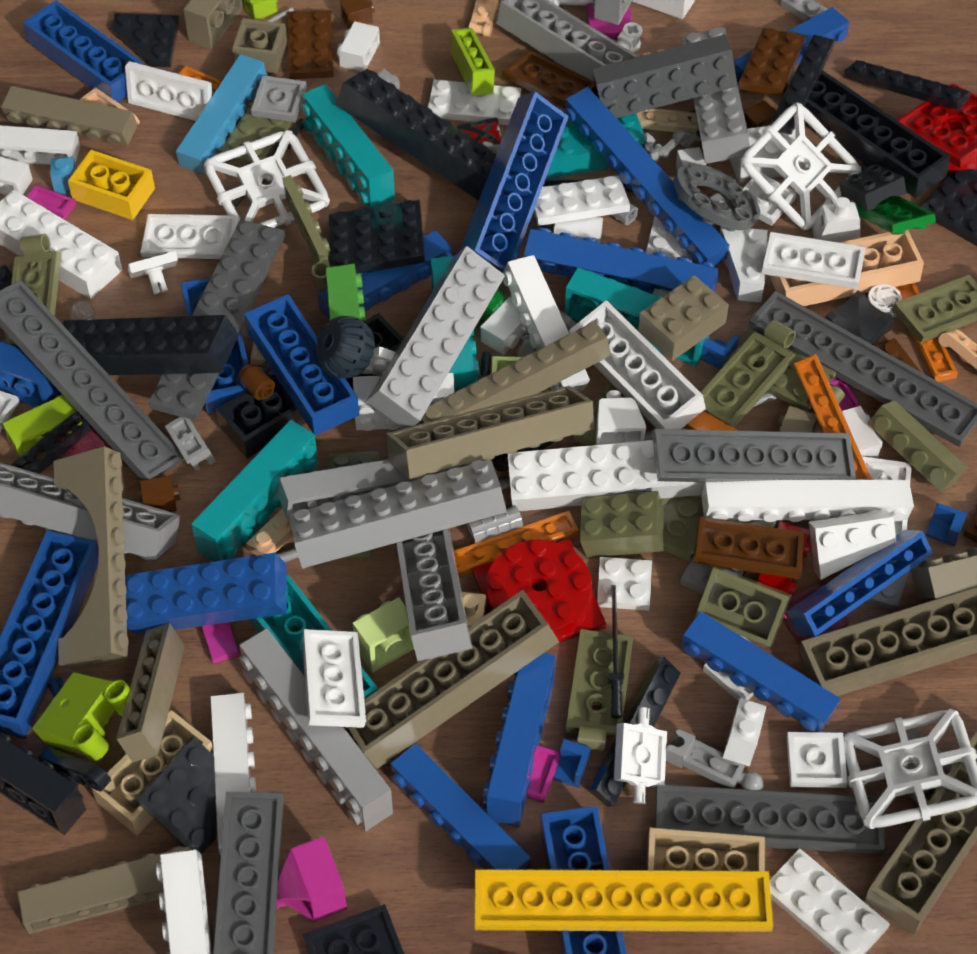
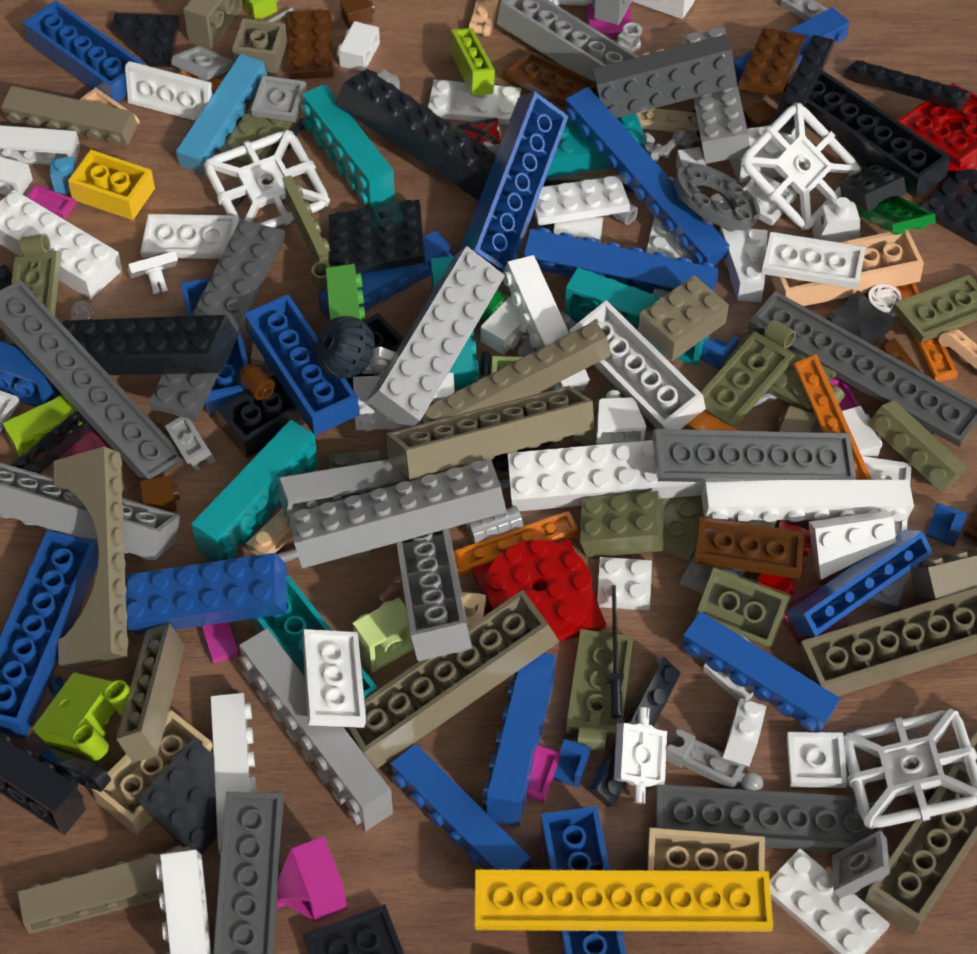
(202, 63): none -> light grey plate
(860, 864): none -> light grey plate

